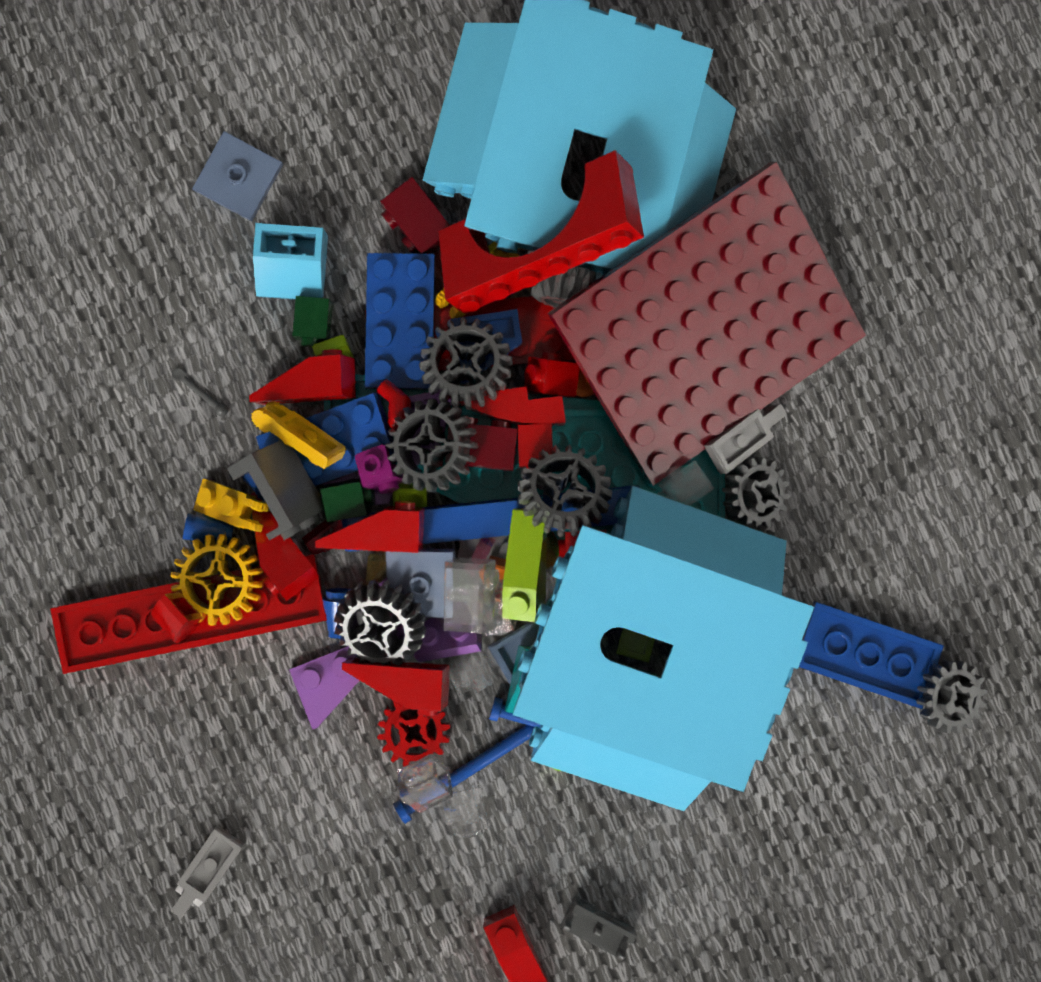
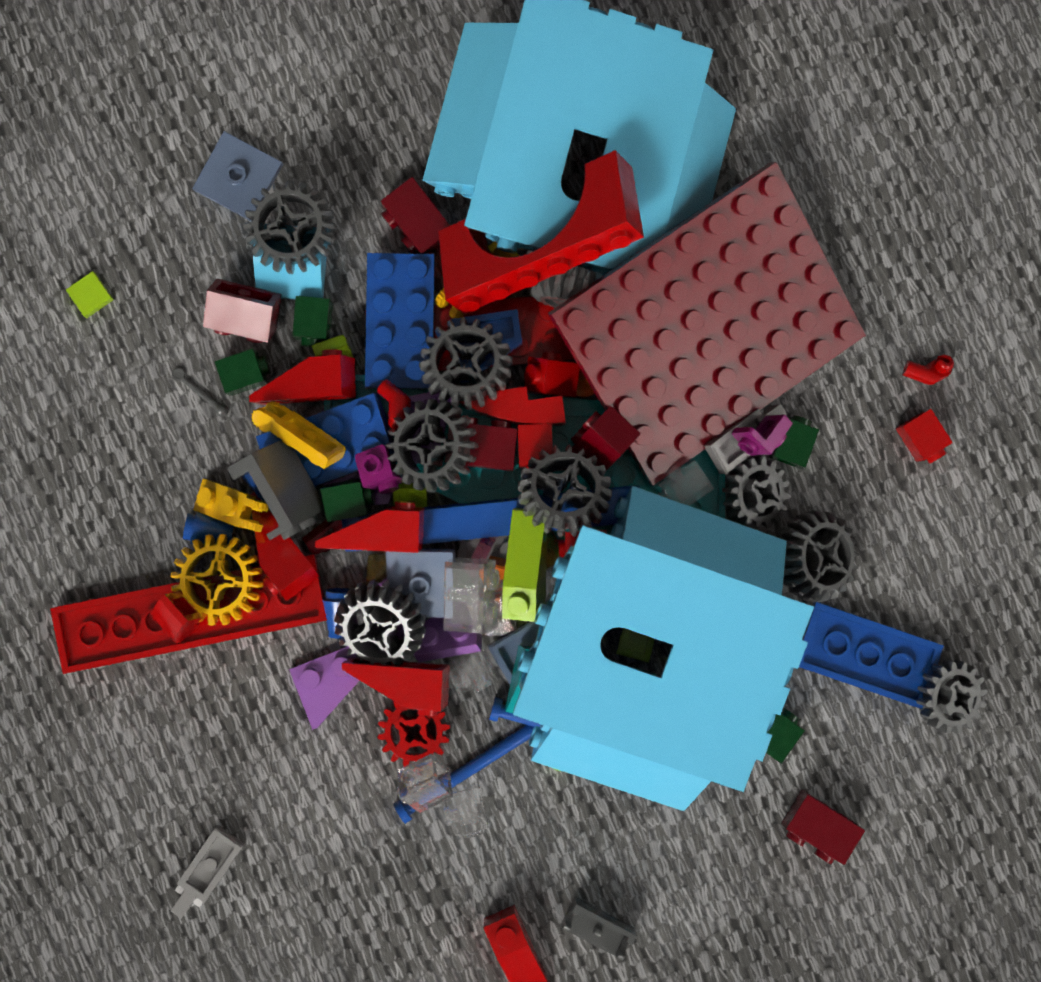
(89, 294): none -> lime tile
(241, 311): none -> brick
(242, 372): none -> dark green brick
(275, 230): none -> dark grey gear
(605, 437): none -> dark red brick
(765, 438): none -> magenta bracket
(785, 735): none -> dark green brick
(798, 443): none -> dark green brick
(823, 828): none -> dark red brick
(825, 555): none -> dark grey gear
(924, 436): none -> red brick
(931, 372): none -> red arm

